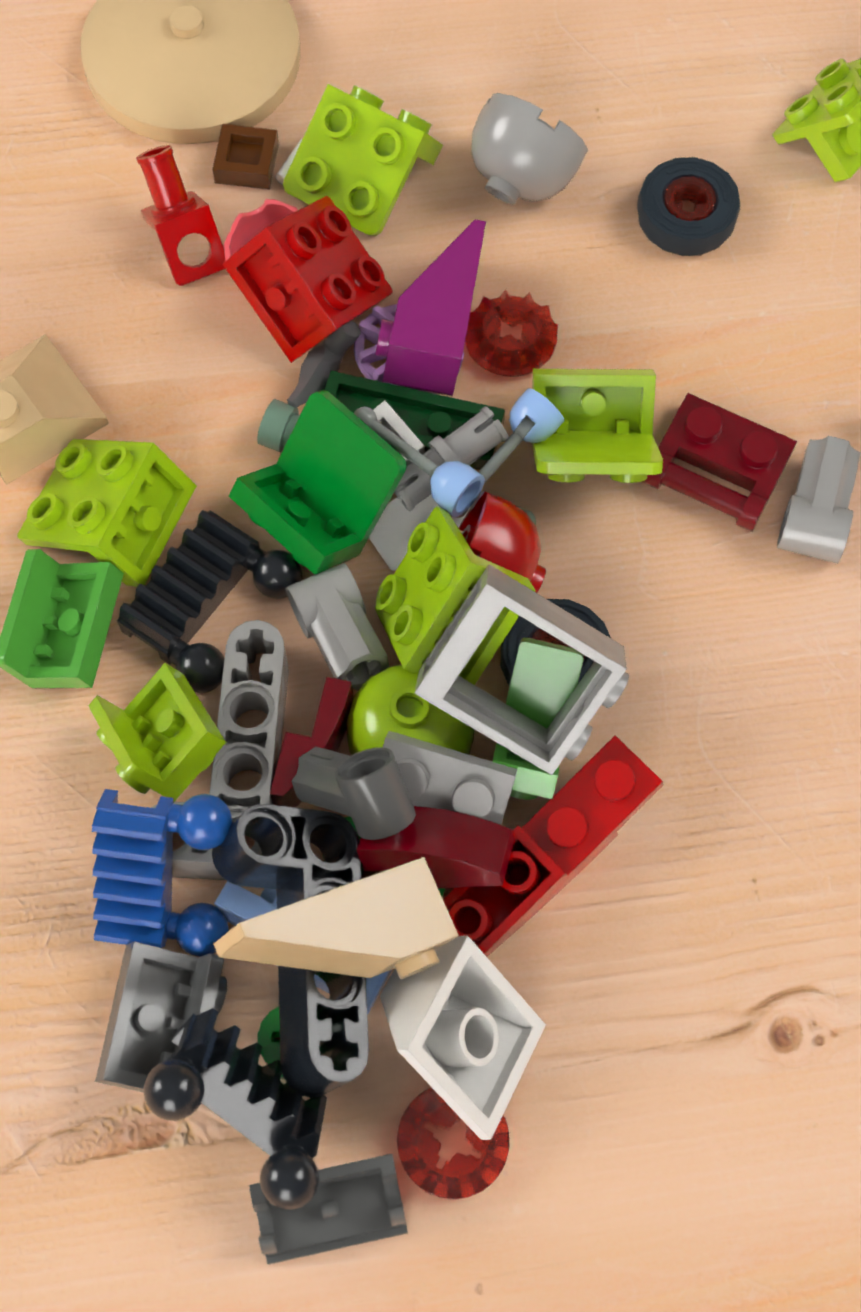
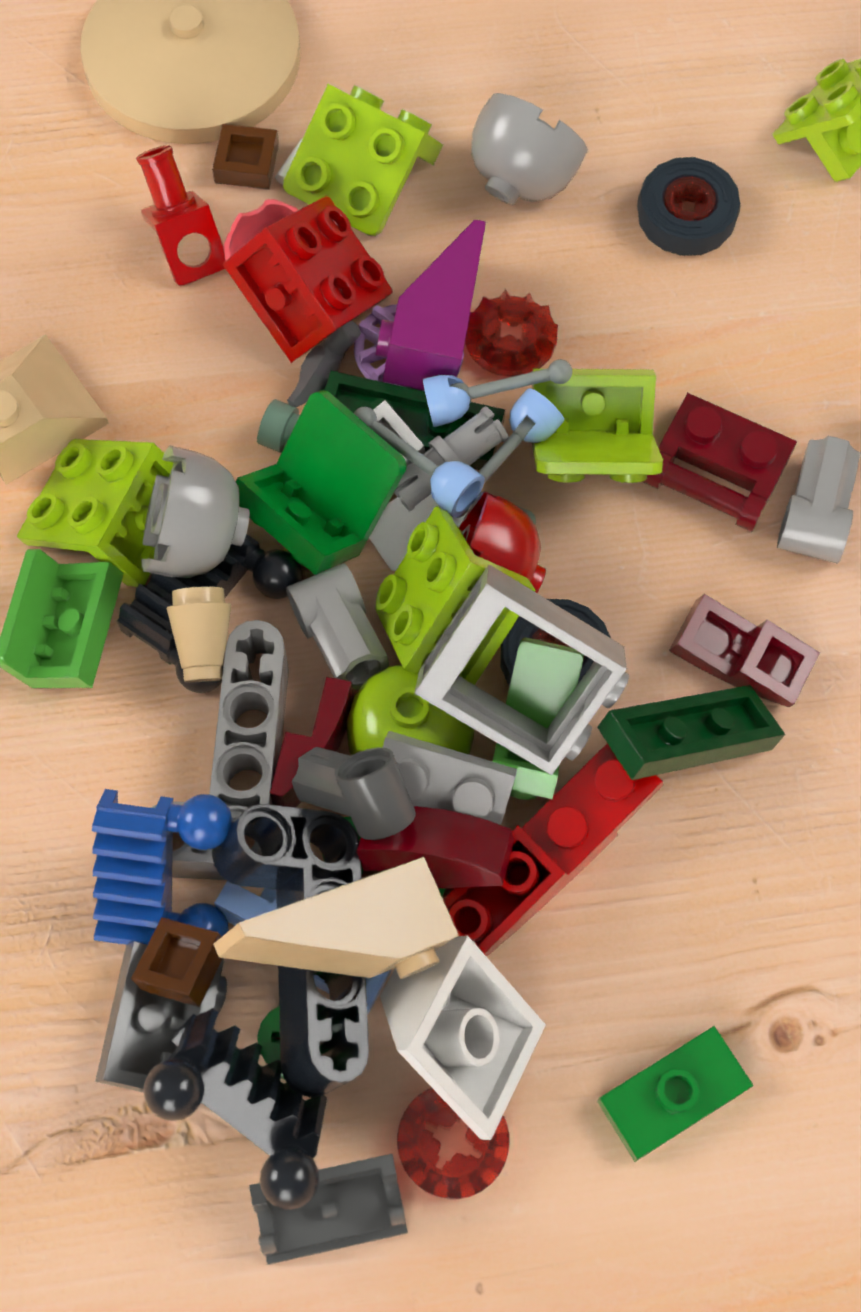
(160, 735): lime bracket -> none
(178, 962): none -> reddish brown tile
(192, 516): none -> light grey cylinder
(200, 631): none -> tan cone
(450, 397): none -> hinge
(674, 1093): none -> green plate
(690, 731): none -> dark green plate
(744, 653): none -> slope

